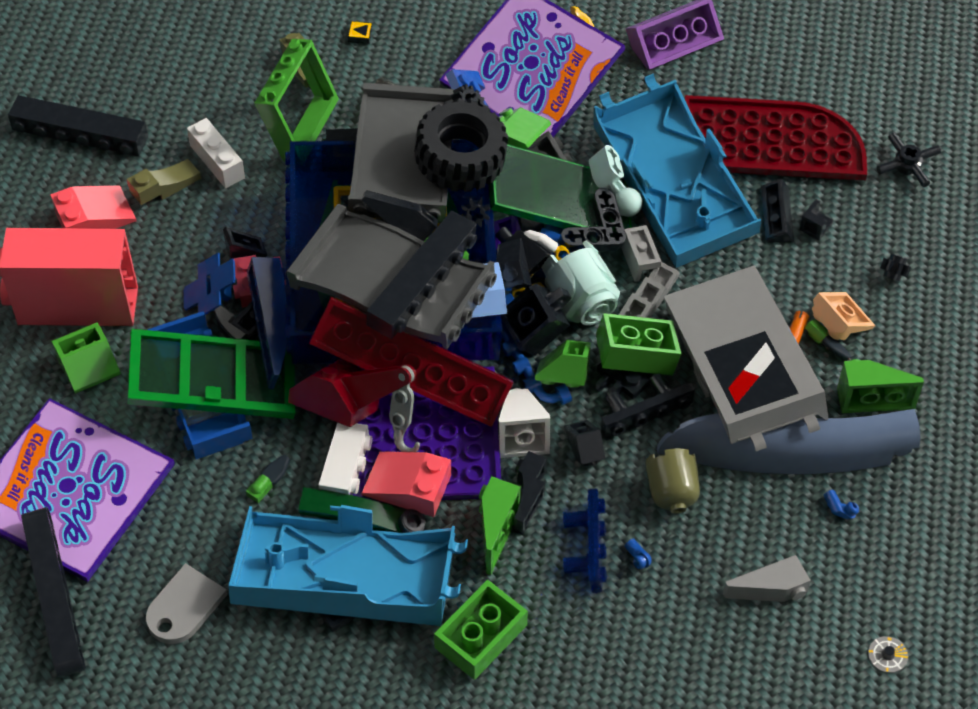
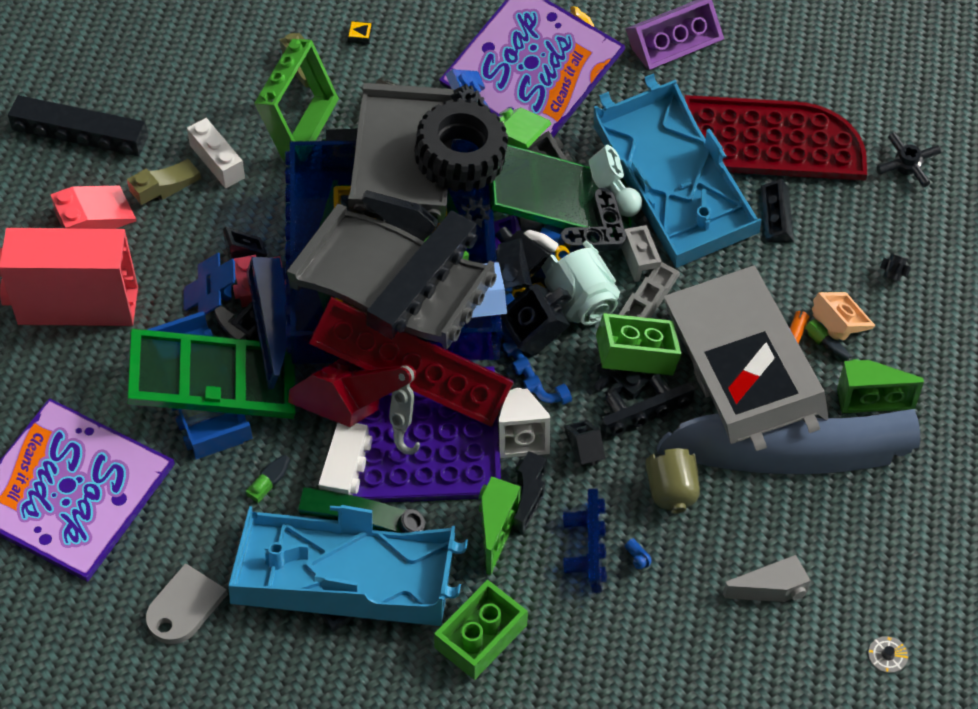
(53, 592): black beam -> none
(86, 357): bright green slope -> none
(409, 480): coral slope -> none
(565, 364): bright green slope -> none
(814, 222): black panel -> none
(846, 511): blue arm -> none

